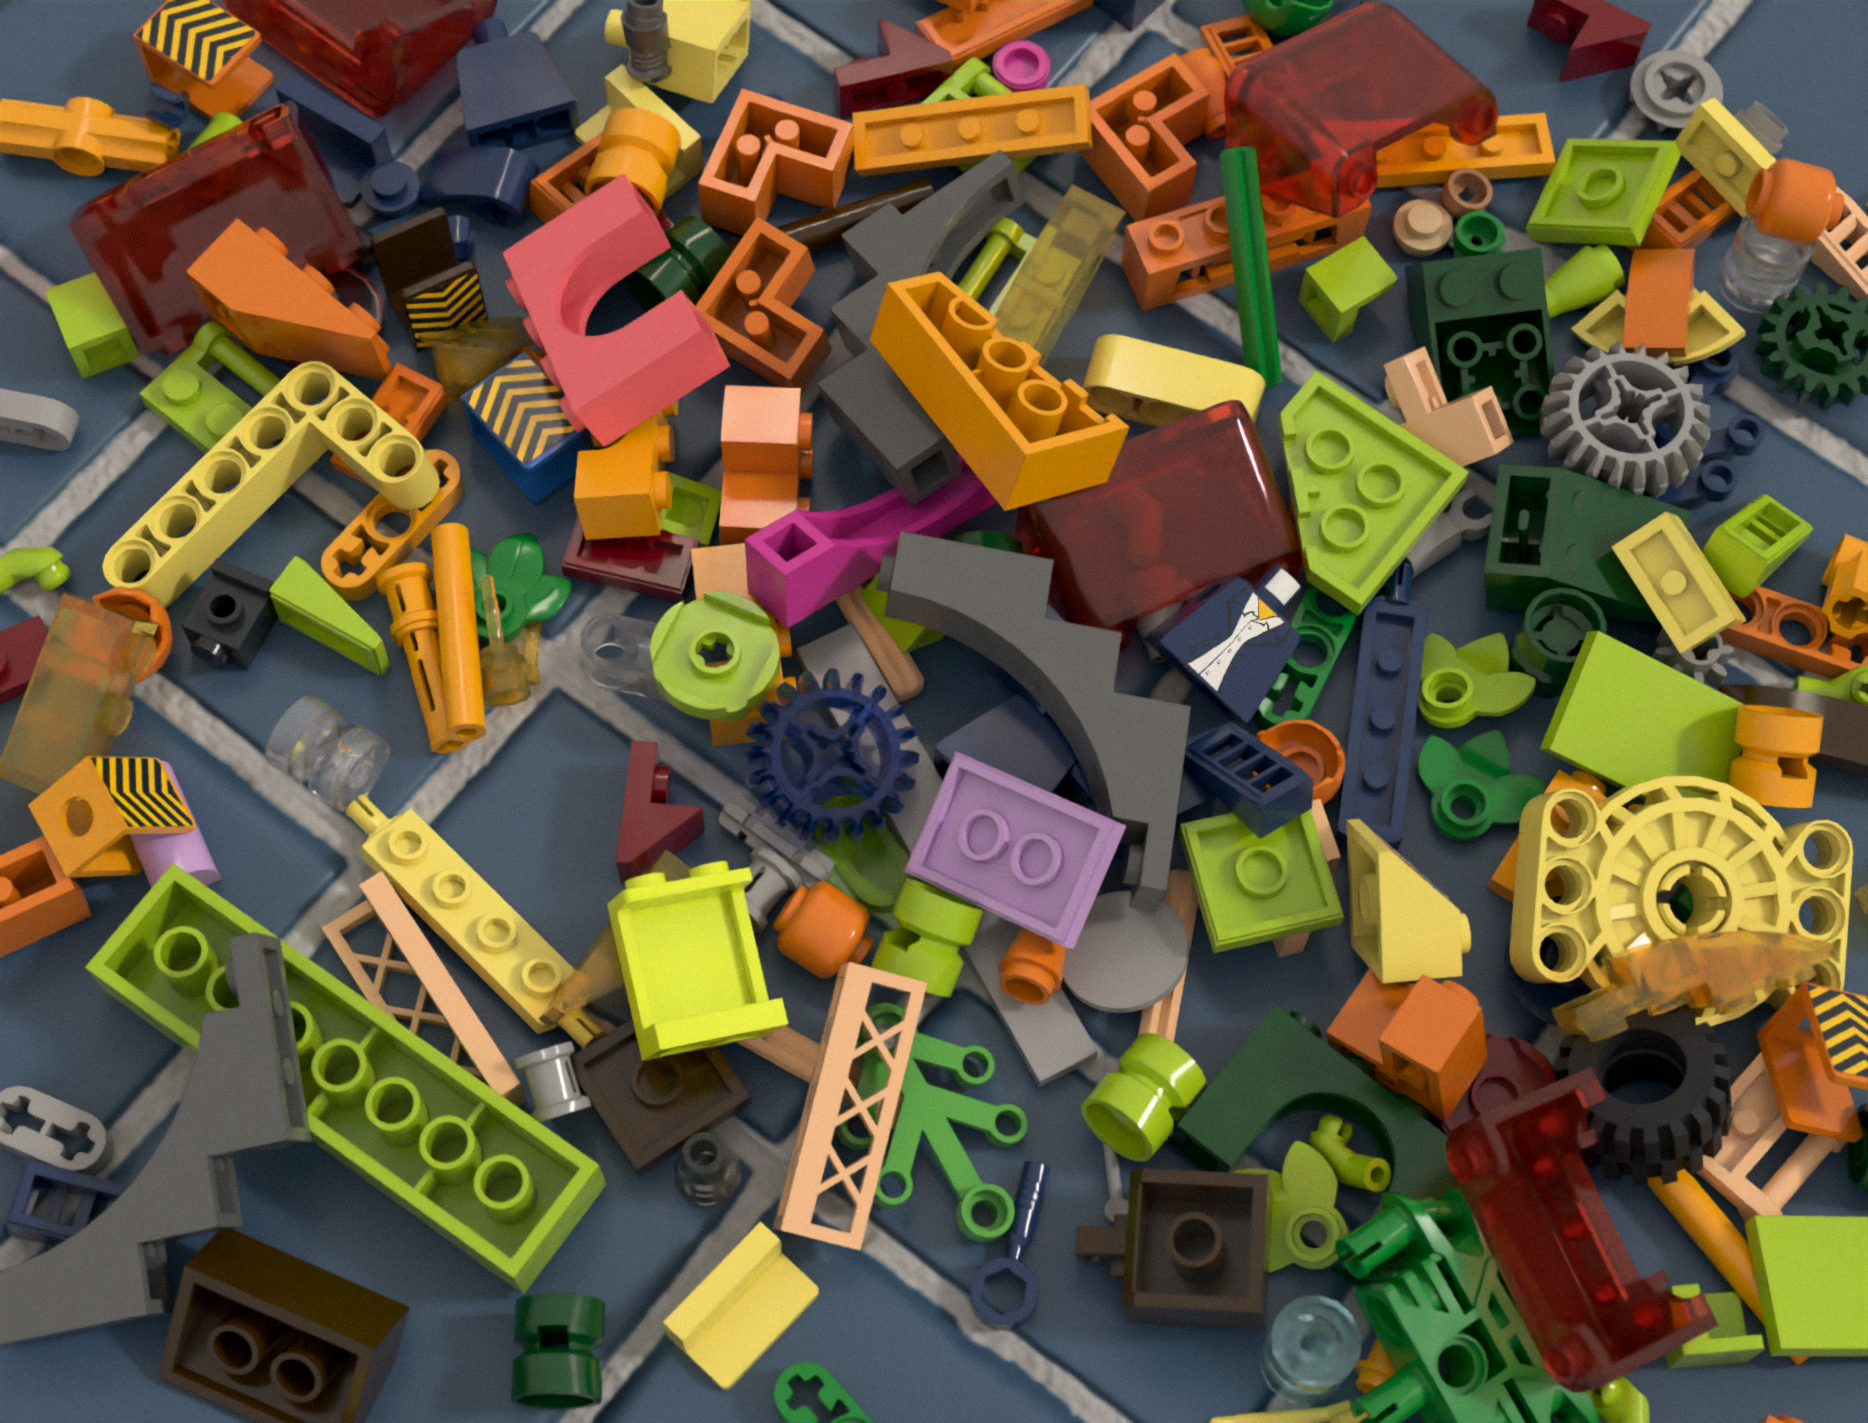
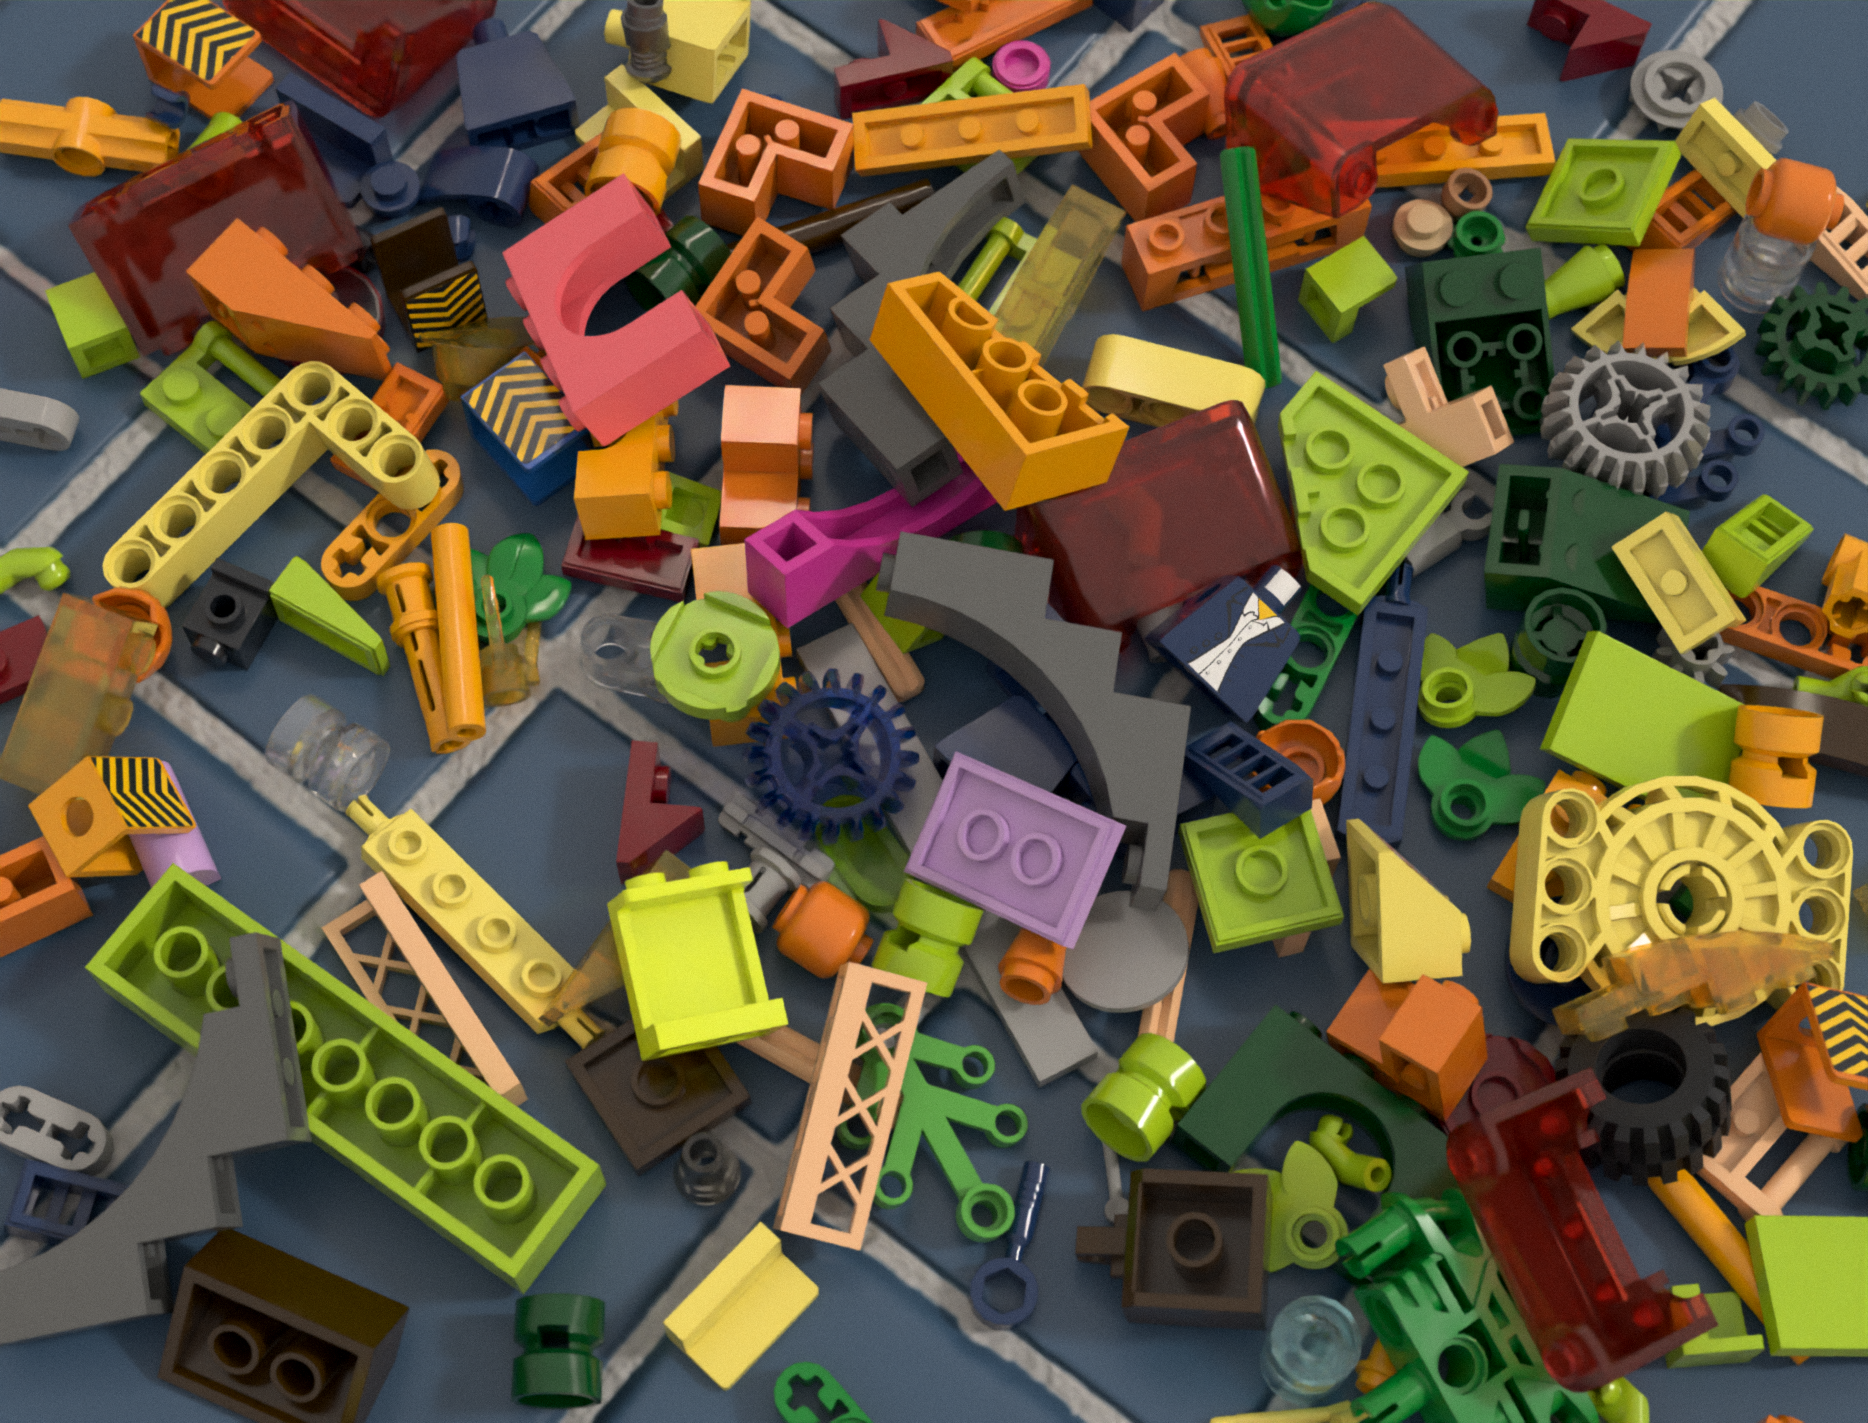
(552, 1082): light grey bush -> none

